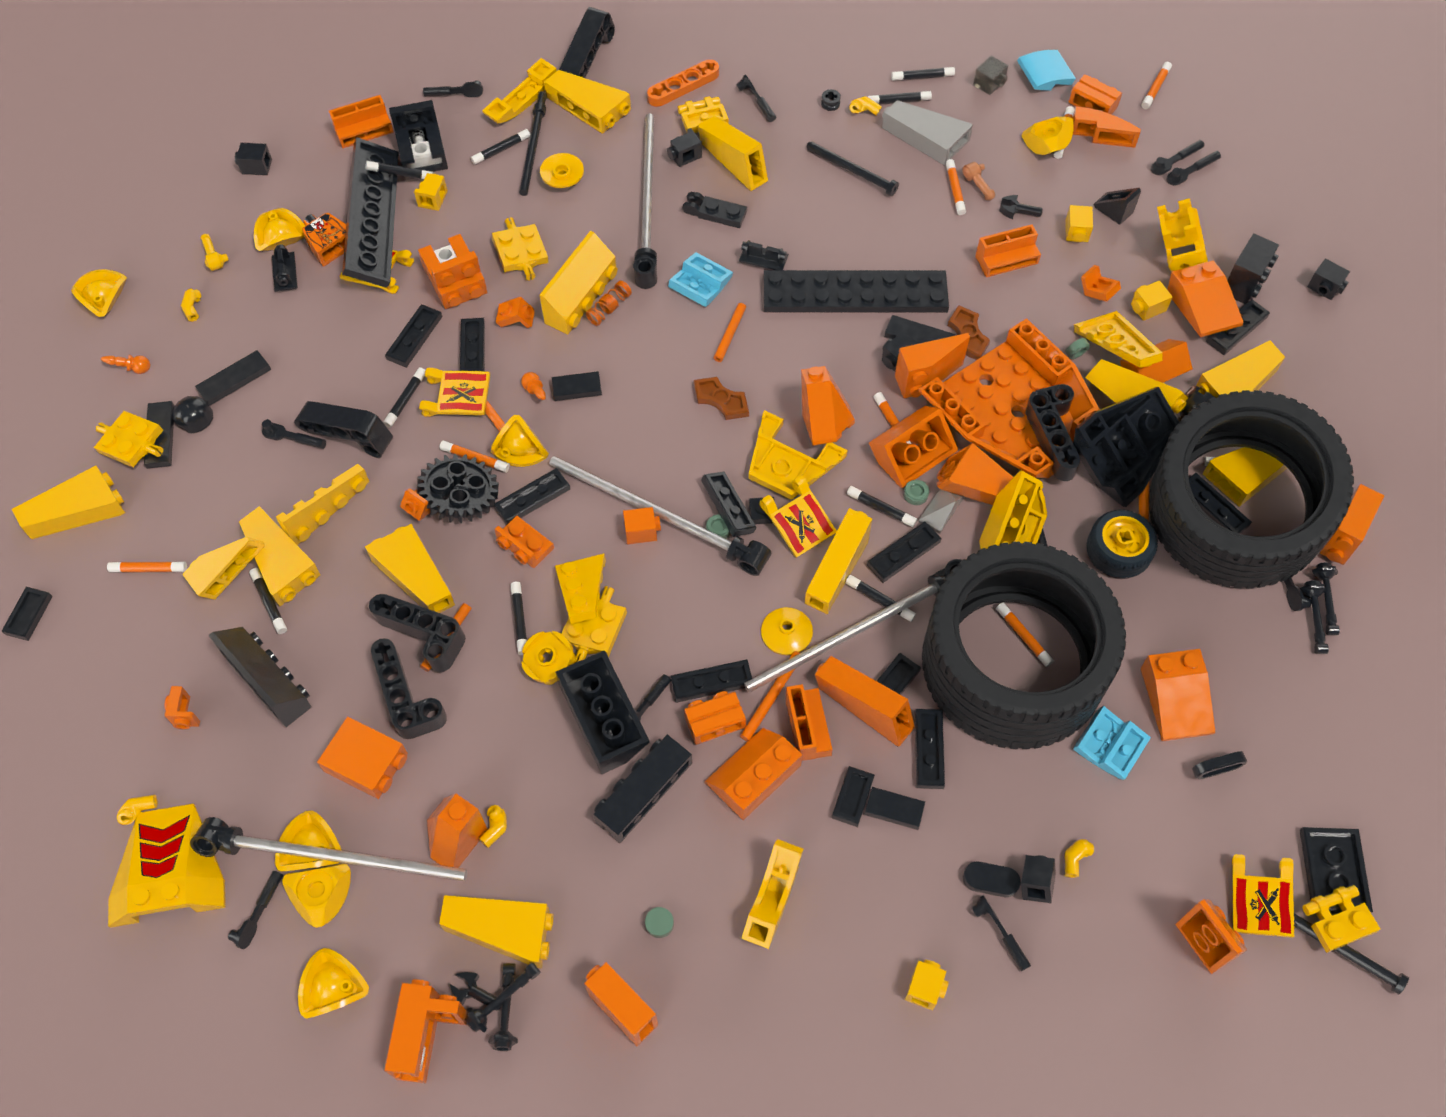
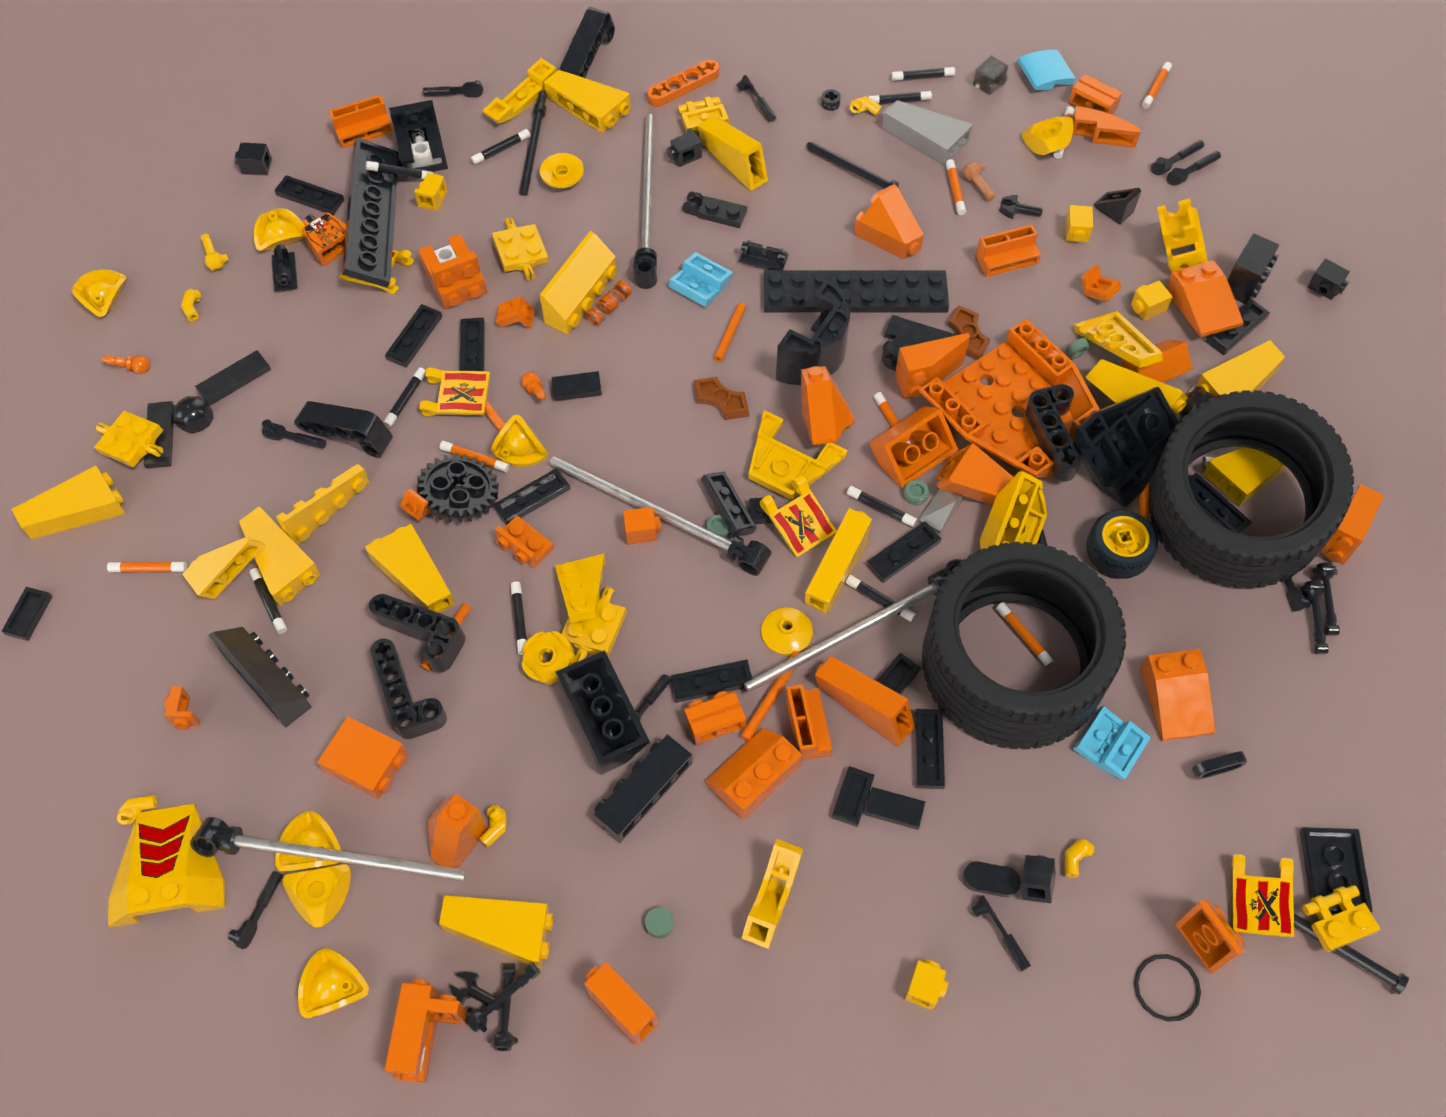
(309, 195): none -> black tile
(827, 344): none -> black cylinder
(890, 224): none -> orange slope
(1197, 984): none -> black piece

